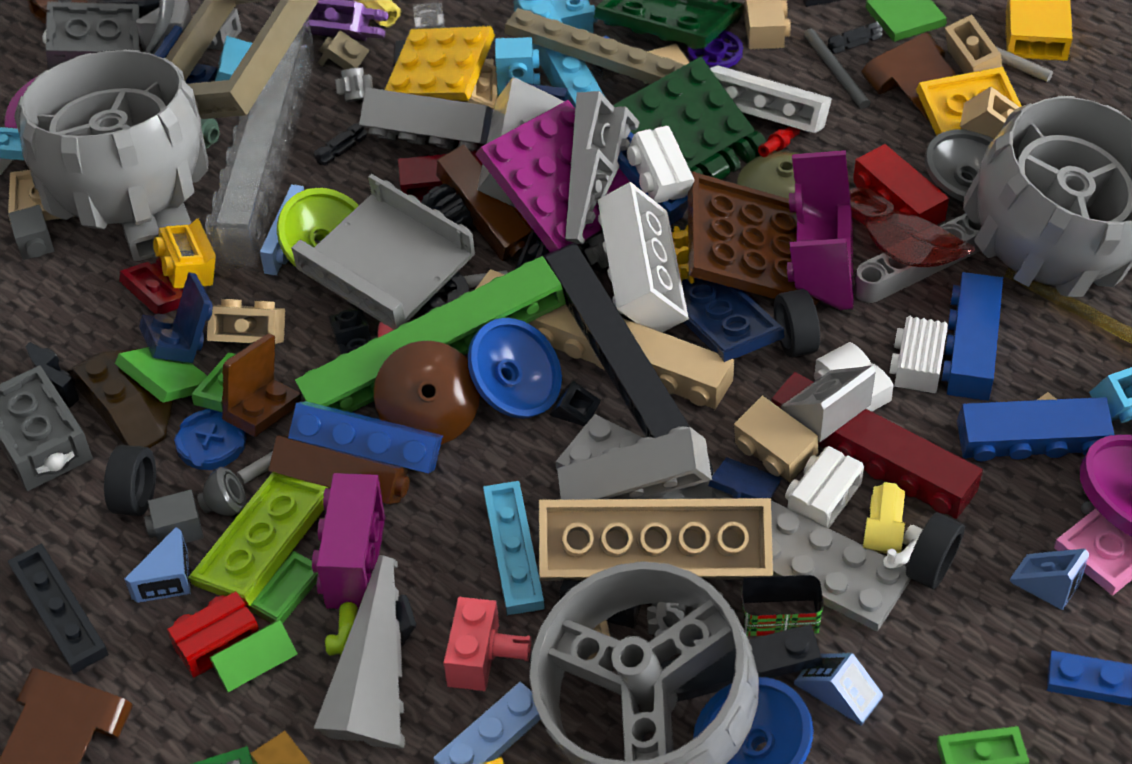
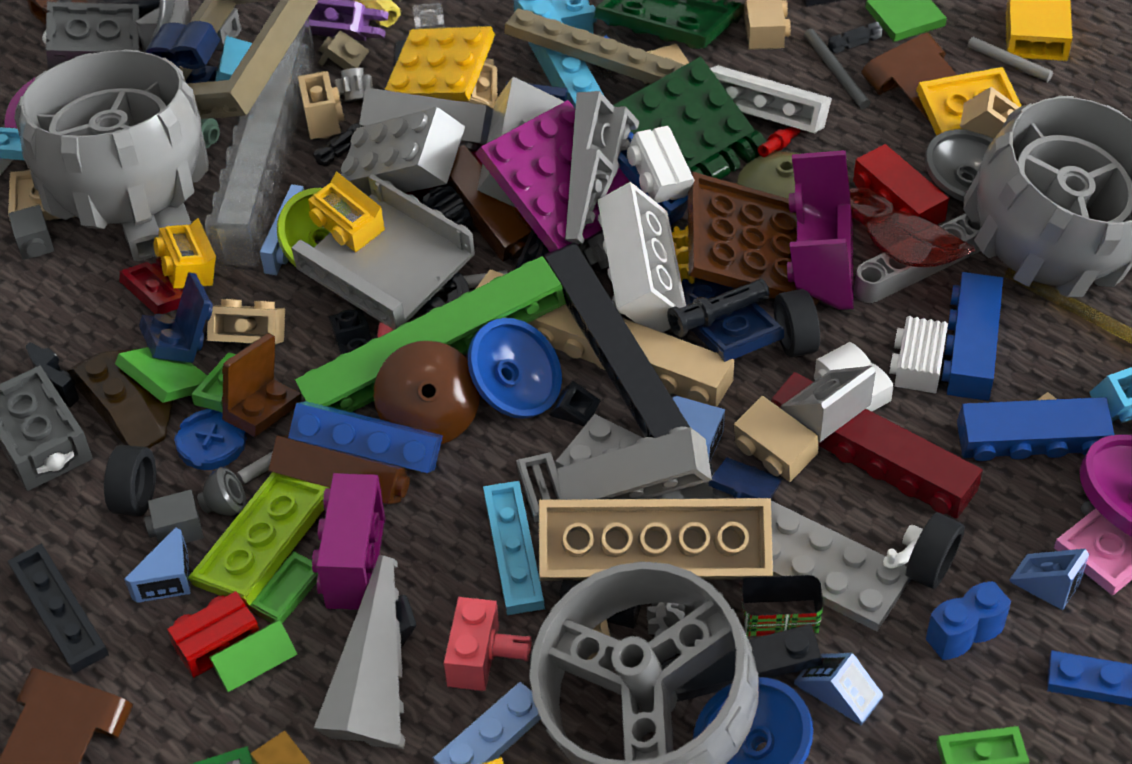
(185, 45): none -> dark blue brick
(321, 105): none -> tan brick
(336, 643): lime arm -> none
(346, 213): none -> yellow window
(404, 150): none -> light grey brick
(516, 59): medium azure brick -> none
(534, 461): none -> light grey tile
(704, 419): none -> medium blue slope
(705, 311): none -> black pin
(718, 50): dark purple wheel -> none
(825, 487): white brick -> none
(885, 526): light yellow piece -> none
(968, 620): none -> blue brick
(971, 46): tan brick -> none

